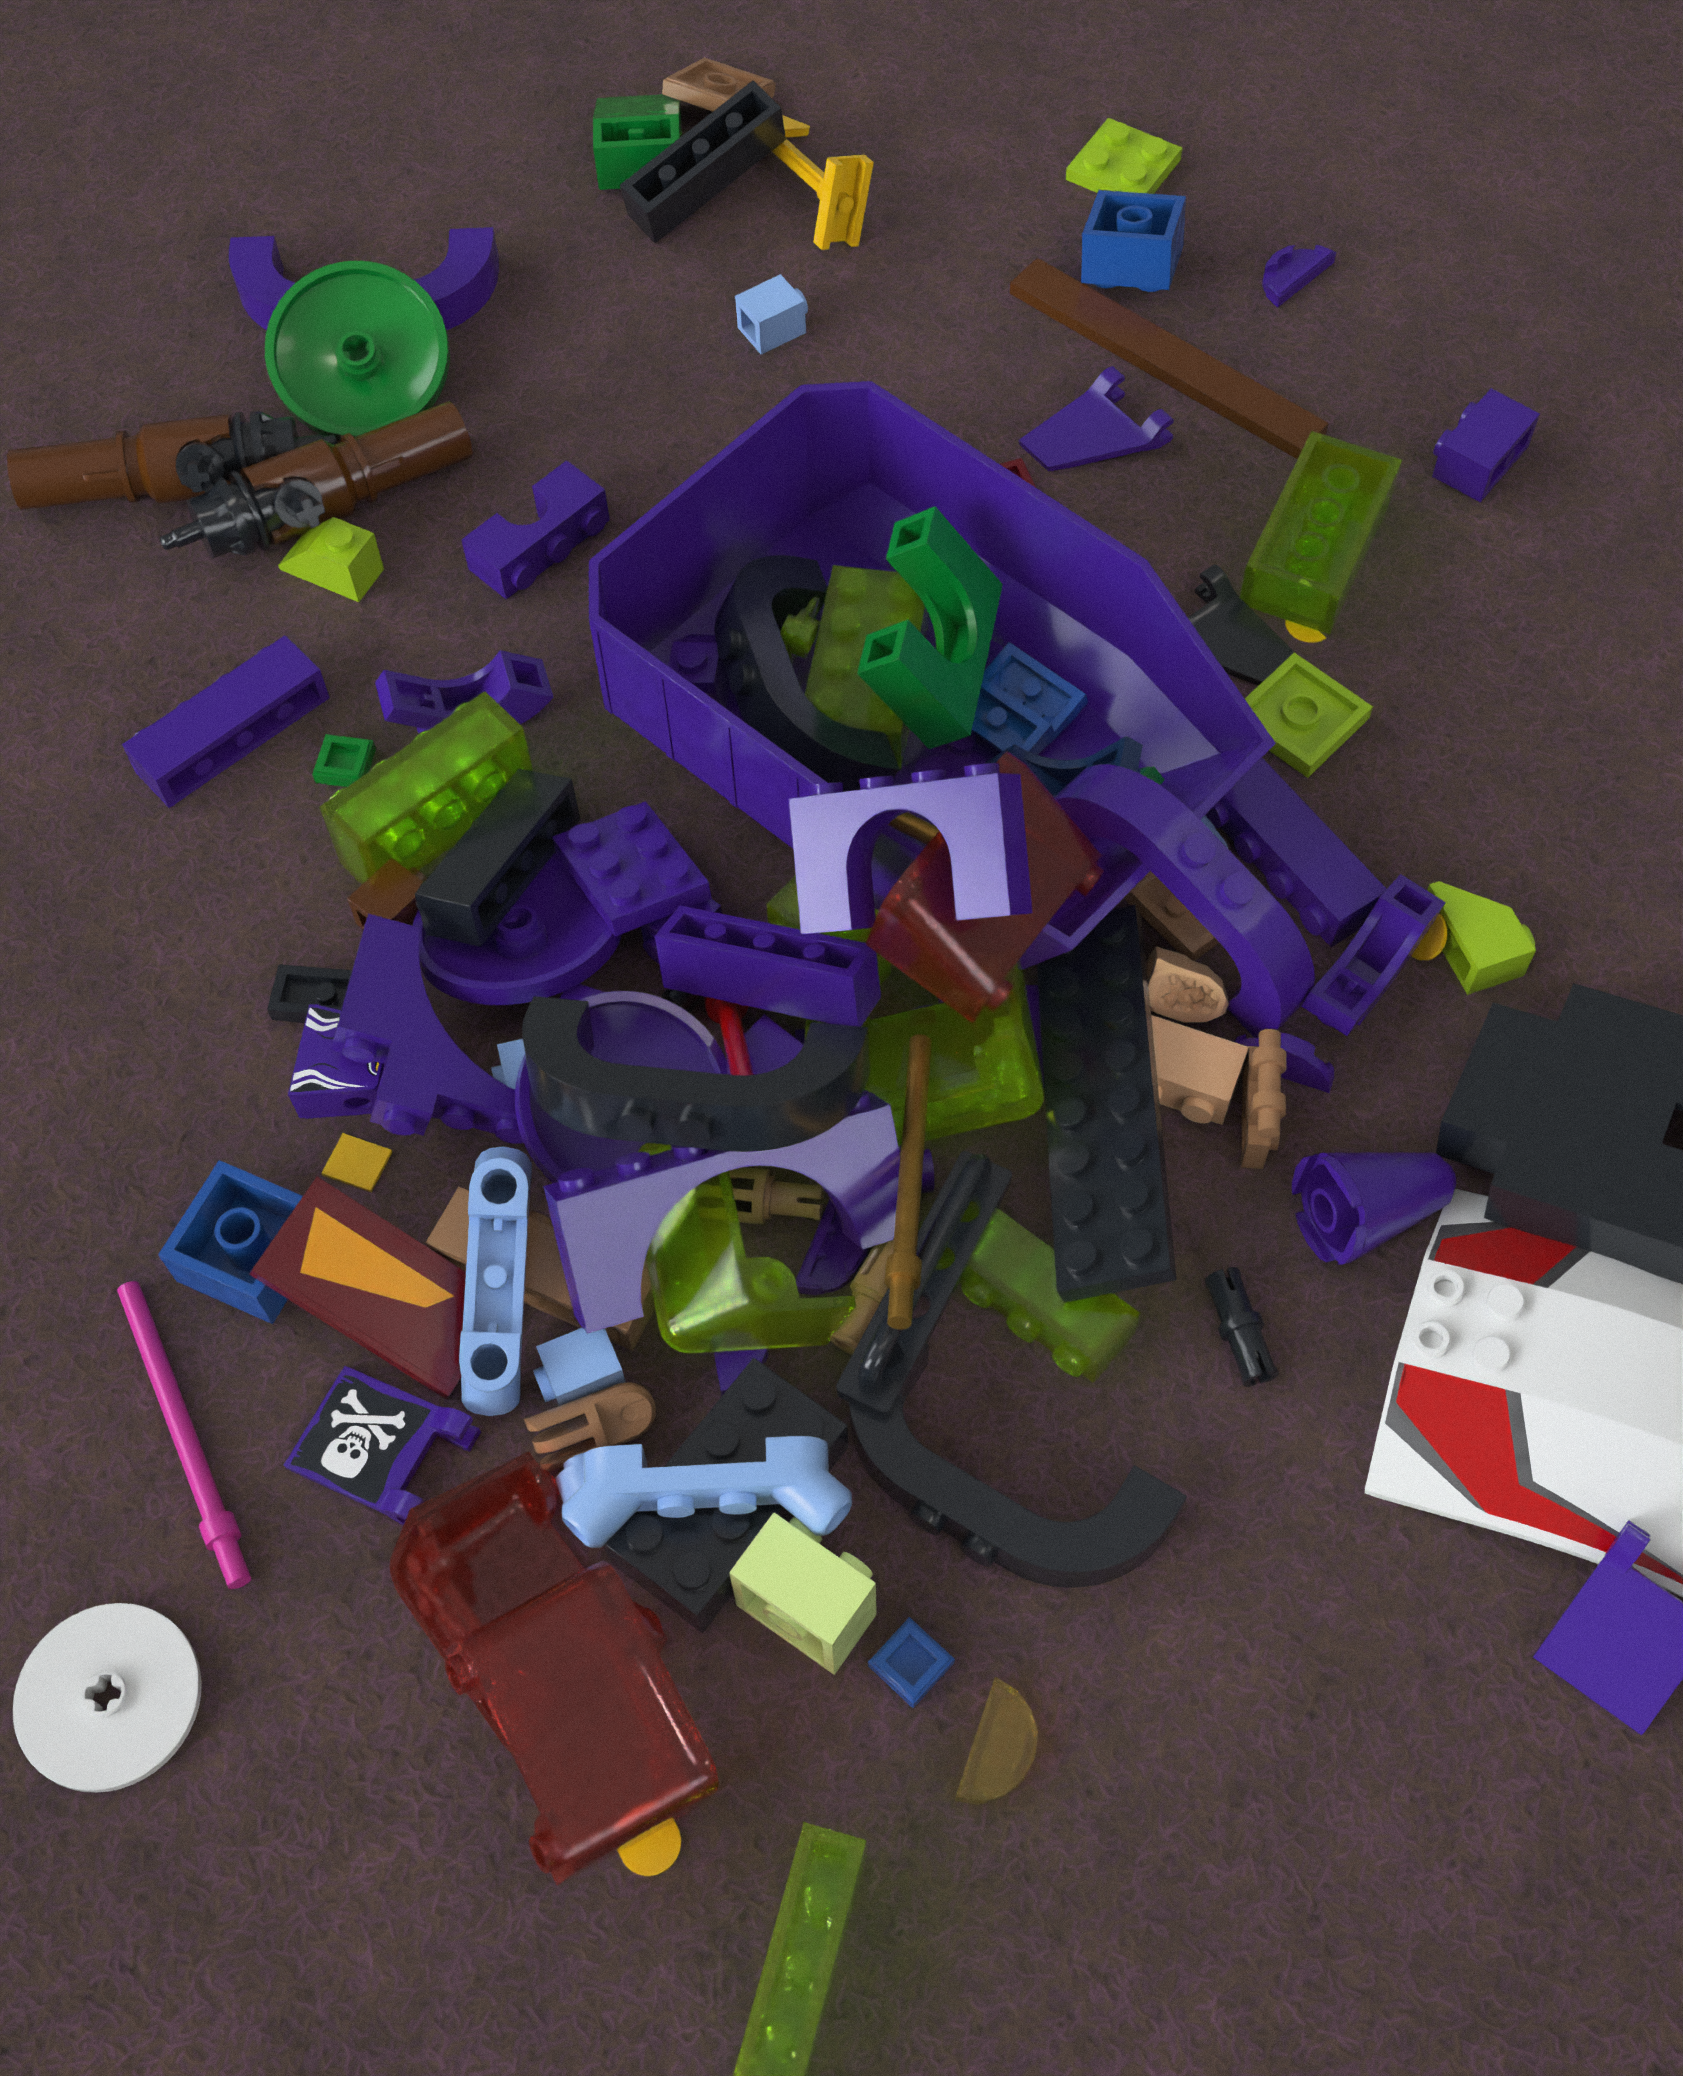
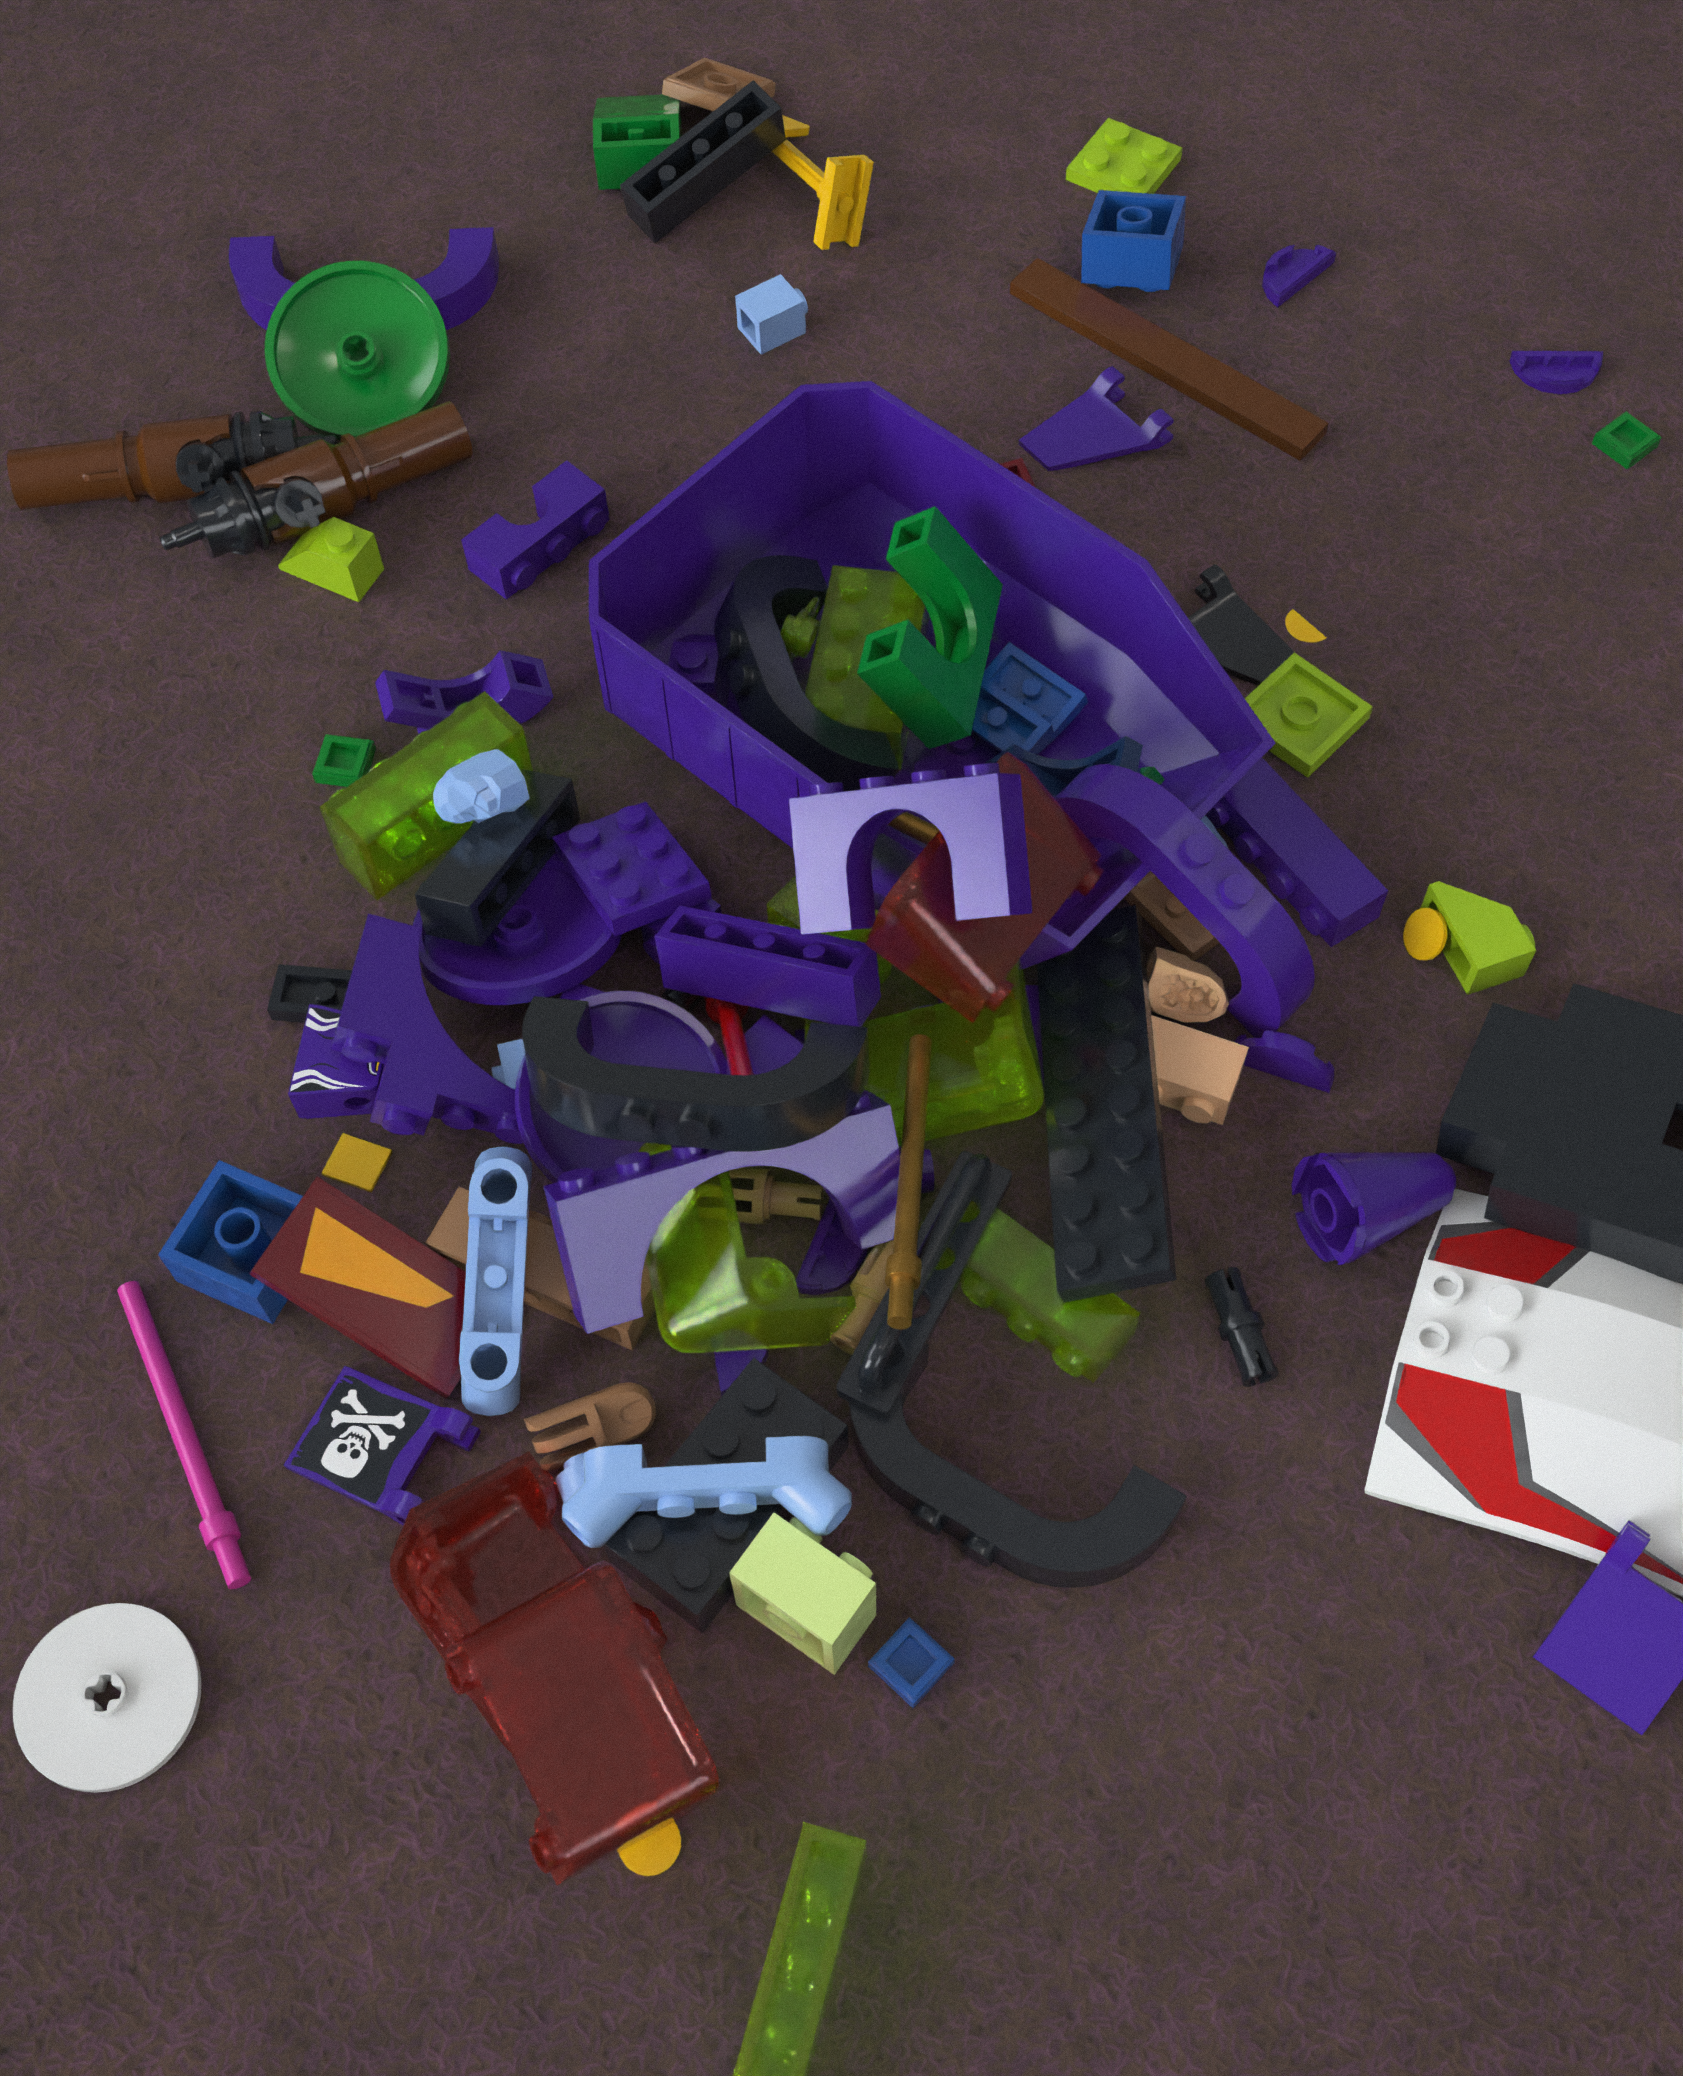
(226, 721): dark purple brick -> none
(388, 894): reddish brown brick -> none
(480, 788): none -> light blue rock
(577, 1366): light blue brick -> none
(1001, 1749): clear yellow tile -> none
(1262, 1099): medium nougat plate -> none
(1319, 532): clear neon green brick -> none
(1374, 956): dark purple arch -> none
(1484, 444): dark purple brick -> none
(1557, 370): none -> dark purple tile
(1626, 440): none -> green tile

